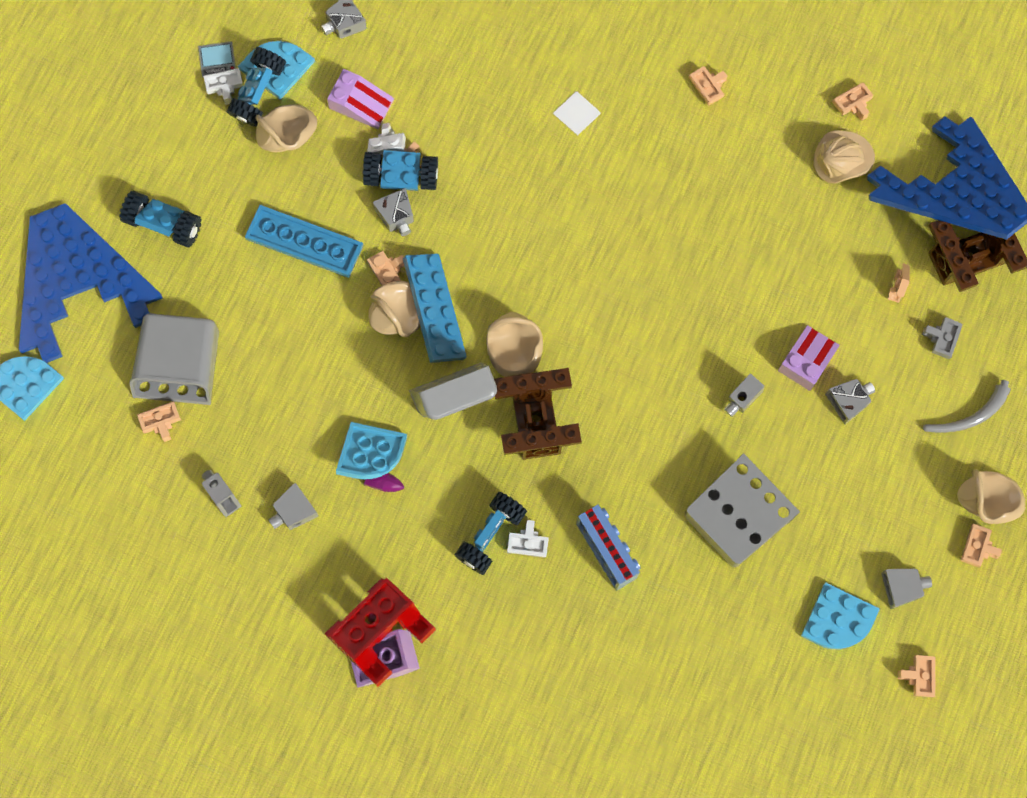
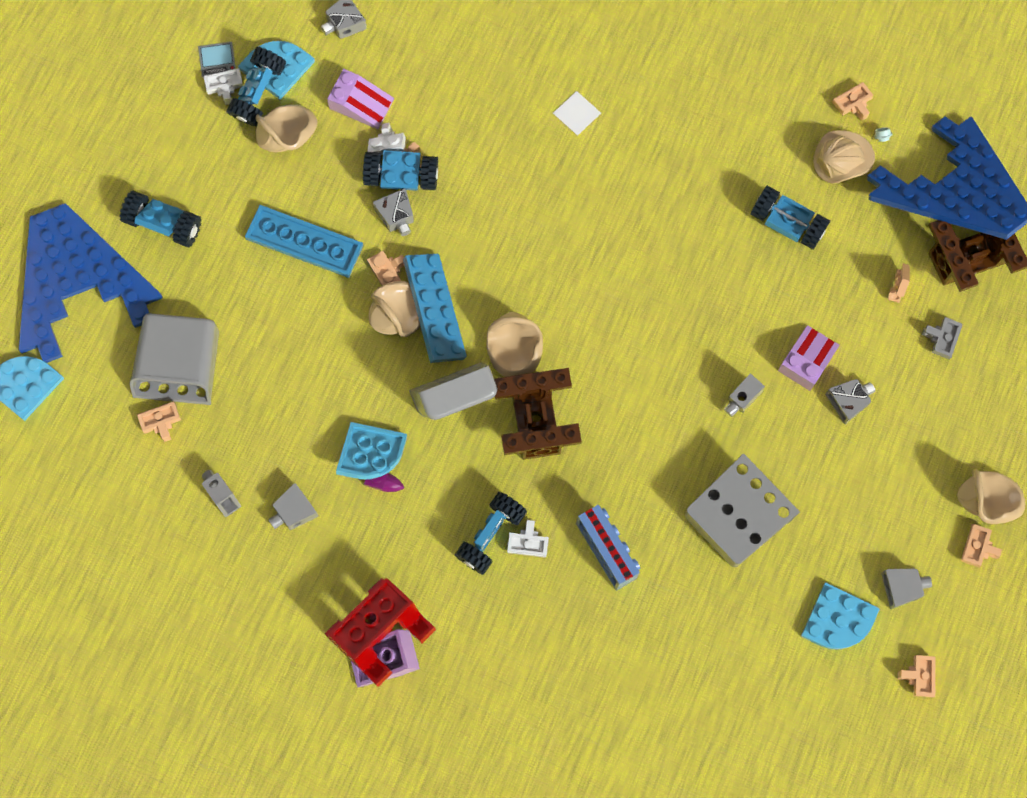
(708, 84): light nougat hinge -> none
(789, 218): none -> plate
(883, 134): none -> light aqua plate
(989, 409): light grey animal -> none

